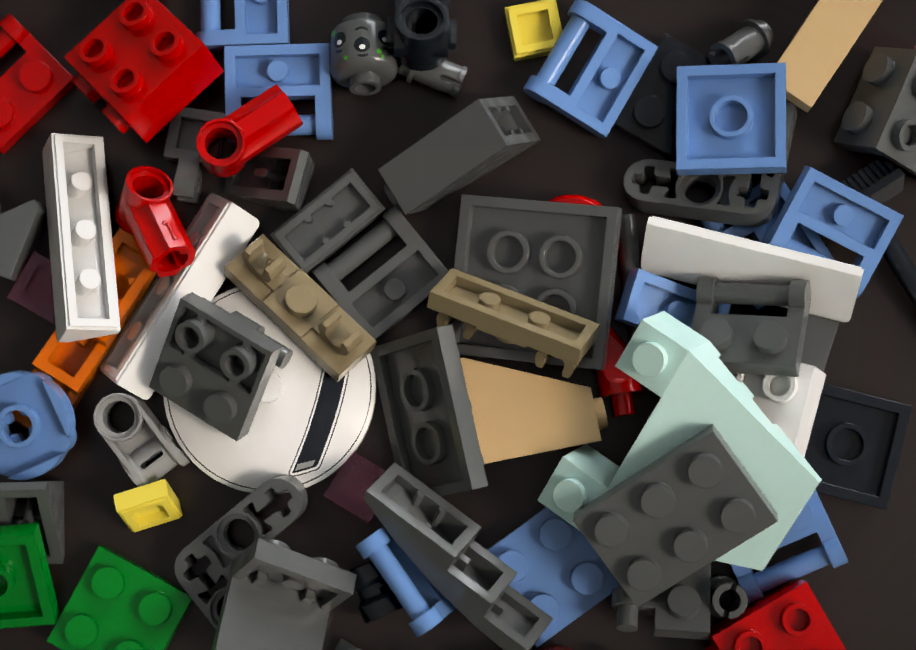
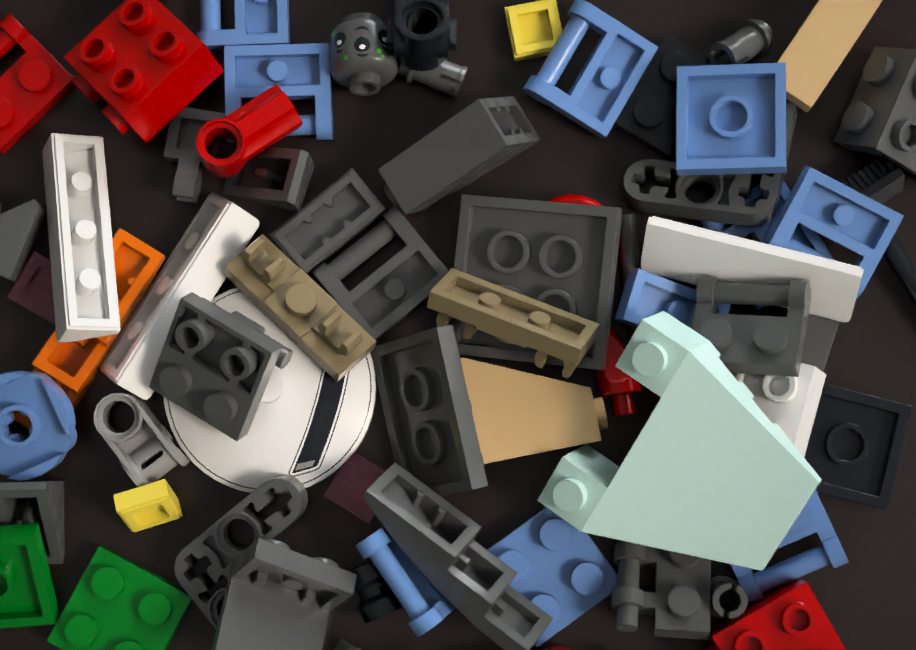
(152, 220): red piece -> none
(675, 516): dark grey plate -> none

